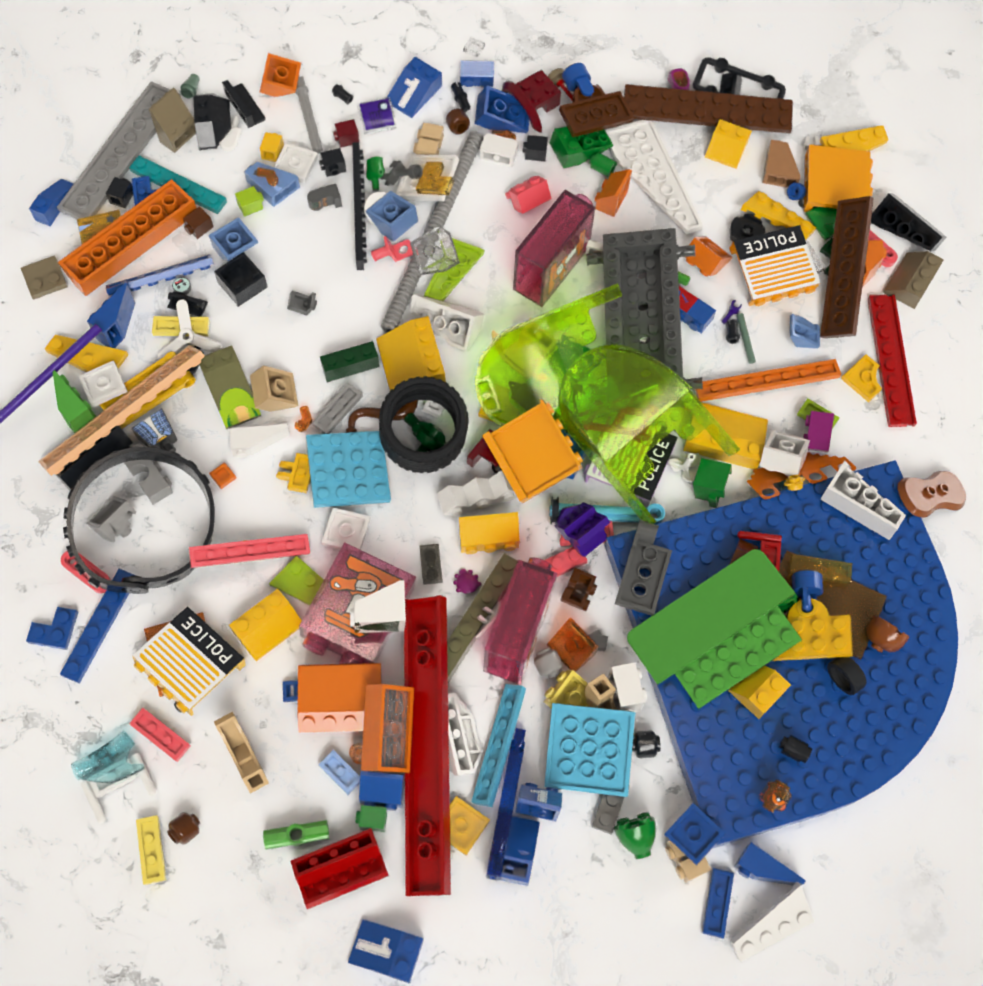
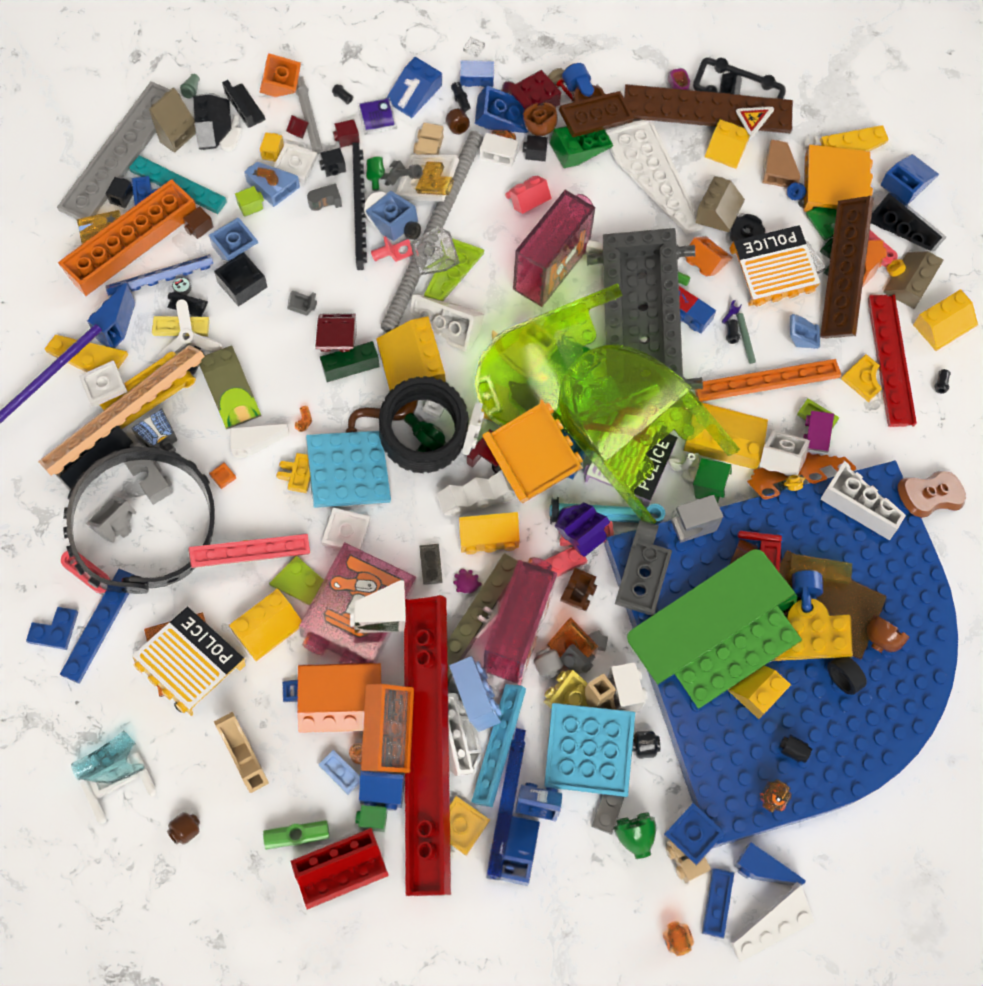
(43, 277): dark tan plate -> none
(45, 205): blue slope -> none
(70, 404): bright green slope -> none
(150, 850): light yellow plate -> none
(160, 734): coral plate -> none
(273, 389): tan slope -> none
(297, 126): none -> dark red plate
(336, 332): none -> dark red slope
(337, 409): light grey plate -> none
(386, 951): blue slope -> none
(412, 230): none -> clear smoke tile
(473, 429): none -> white plate
(476, 693): none -> light blue brick
(540, 119): none -> dark orange cylinder
(576, 660): none -> dark grey bracket
(602, 164): green brick -> none
(613, 192): orange slope -> none
(678, 938): none -> clear orange head
(697, 518): none -> light grey piece
(720, 205): none -> dark tan slope
(754, 118): none -> piece
(779, 215): yellow wing -> none
(896, 267): none -> yellow tile
(908, 178): none -> blue slope
(942, 383): none -> black pin
(947, 320): none -> yellow slope

